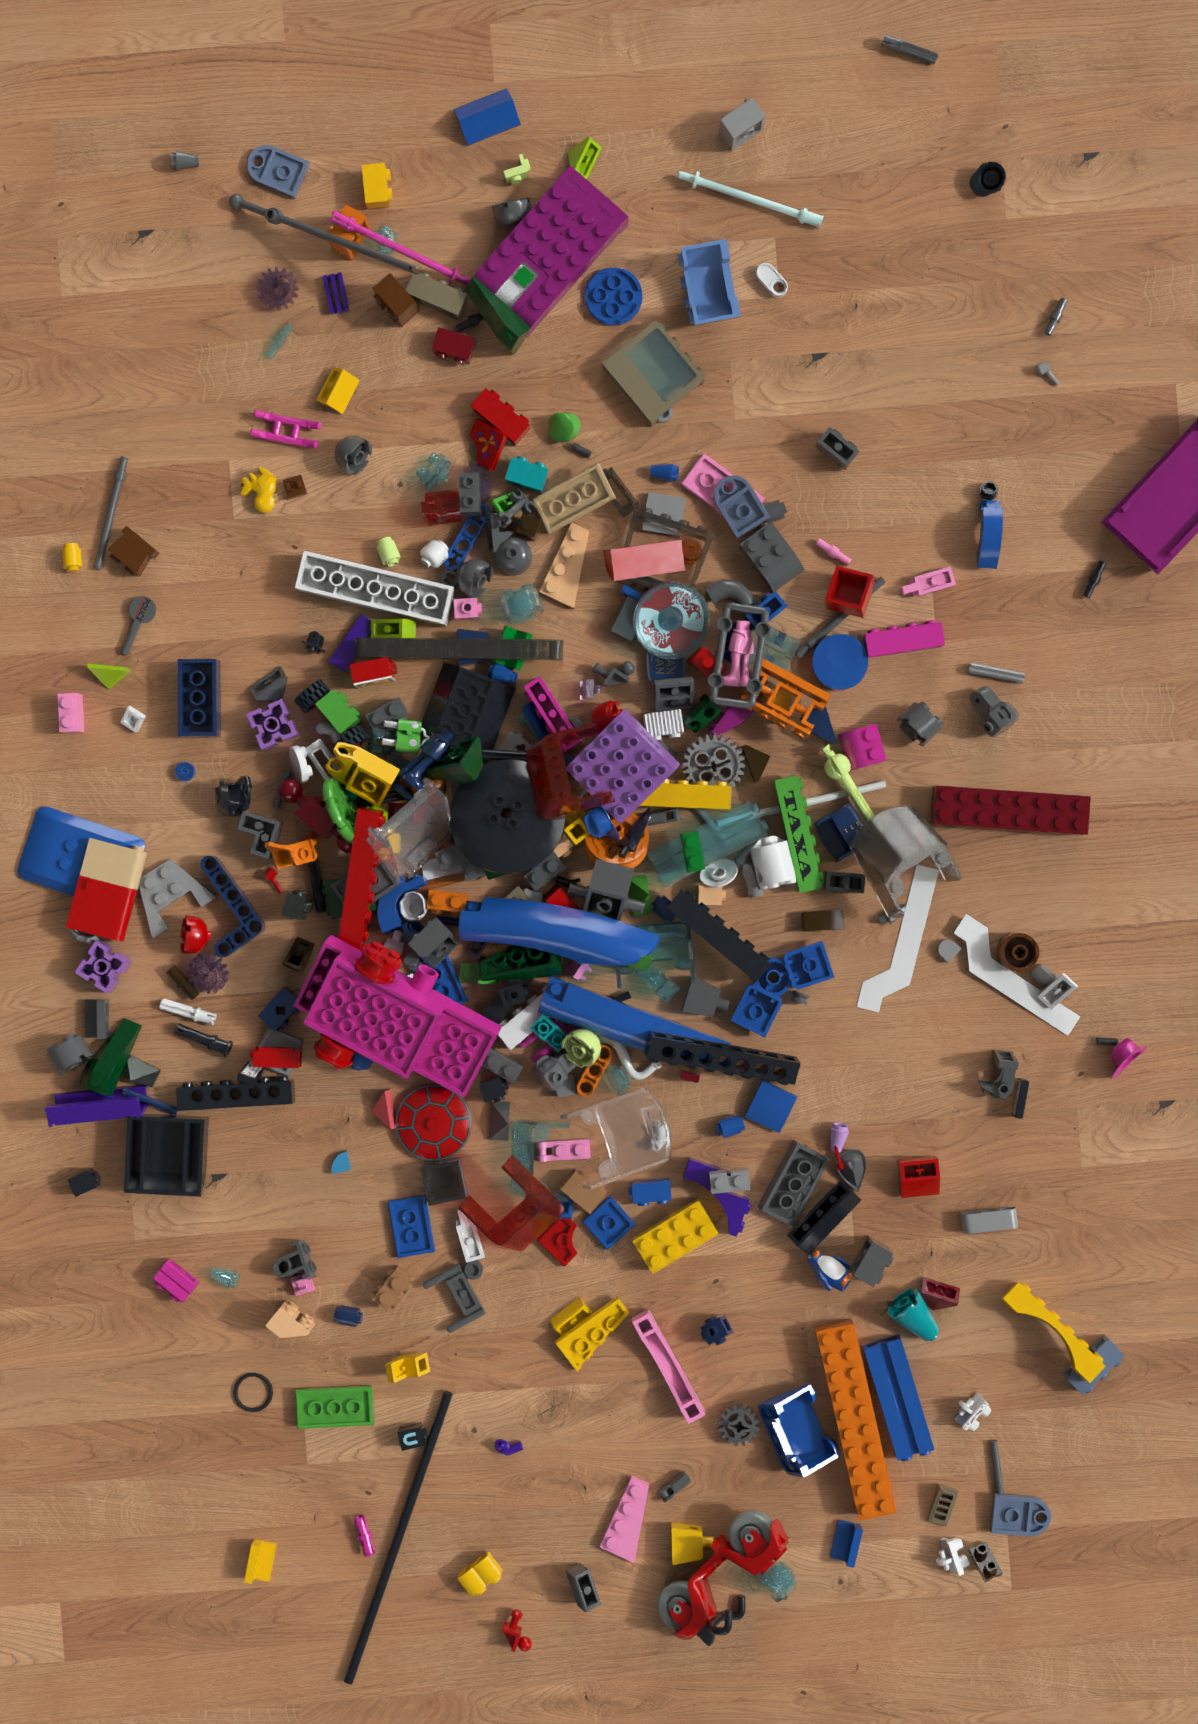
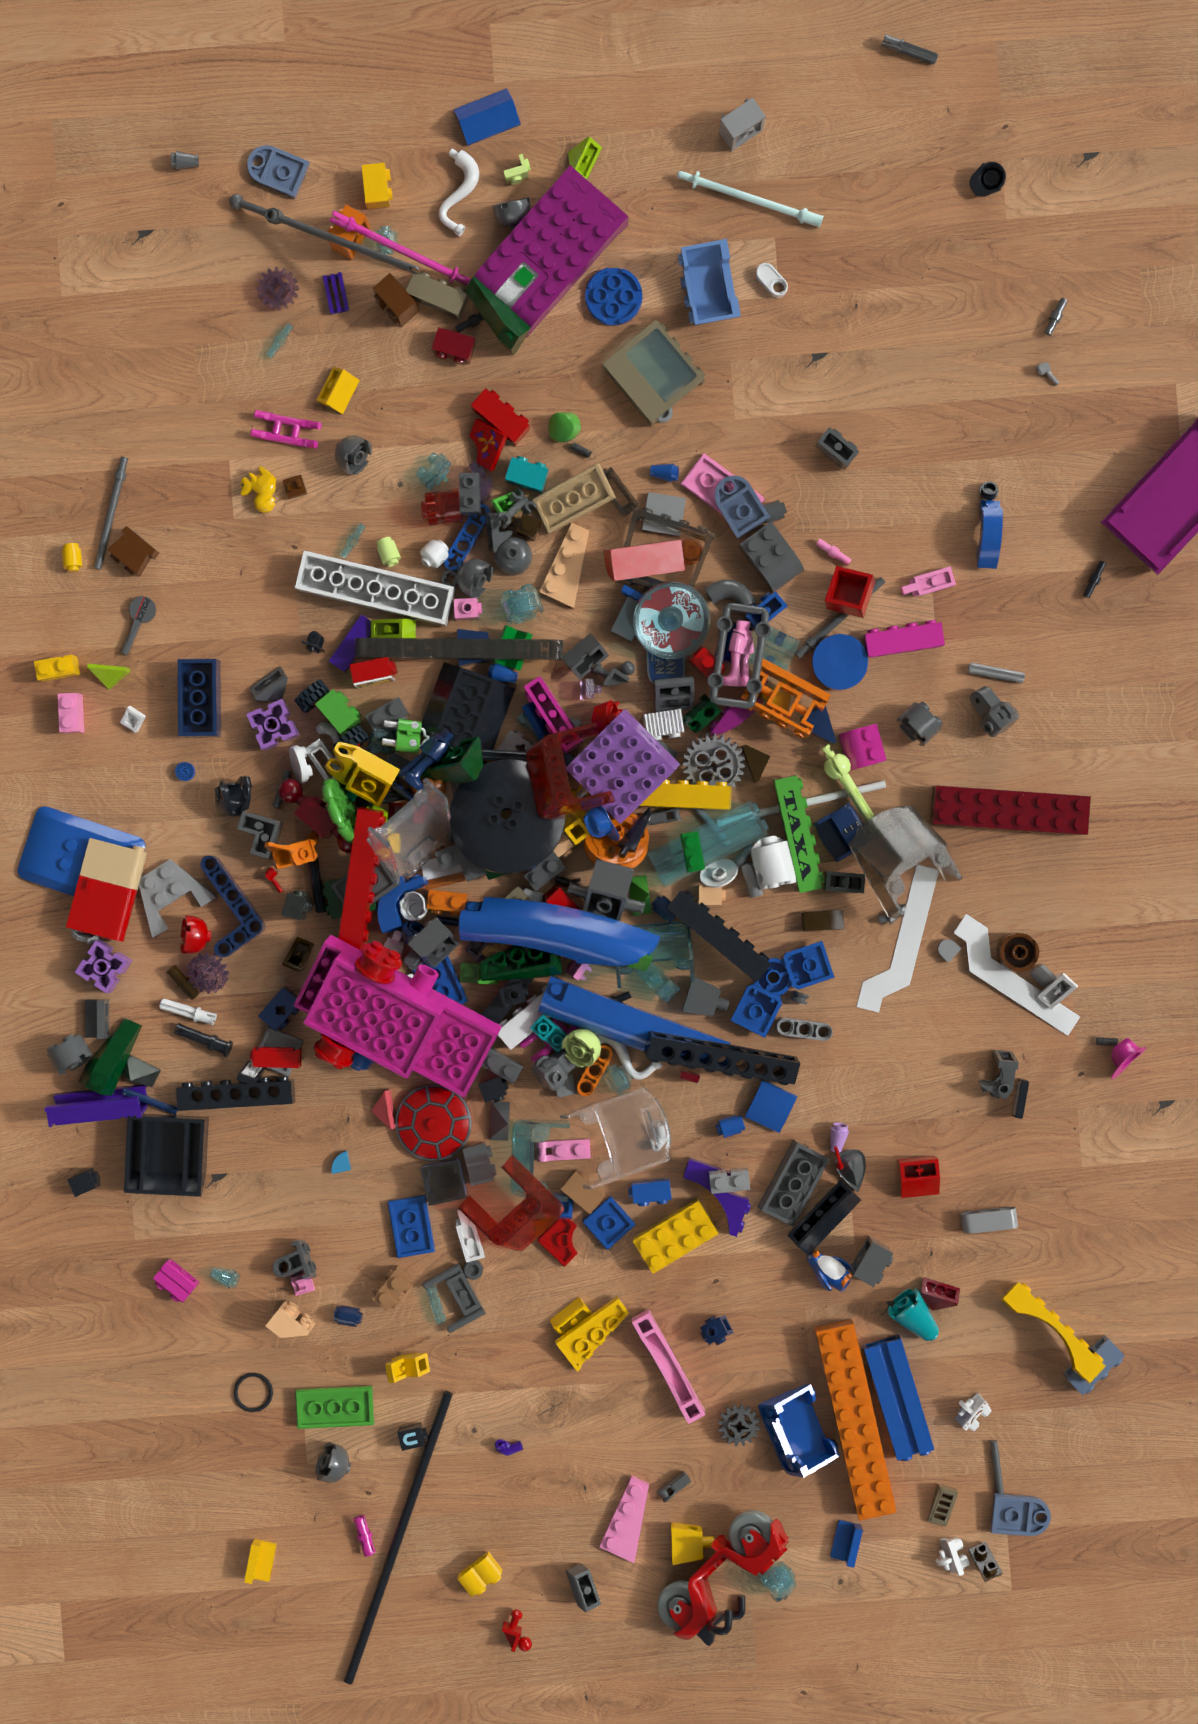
(57, 668): none -> yellow brick
(333, 1464): none -> dark grey cylinder
(352, 540): none -> clear light blue bar
(436, 1305): none -> clear light blue axle
(470, 181): none -> white animal
(479, 1163): none -> dark grey brick
(584, 656): none -> dark grey brick
(811, 1034): none -> light grey beam

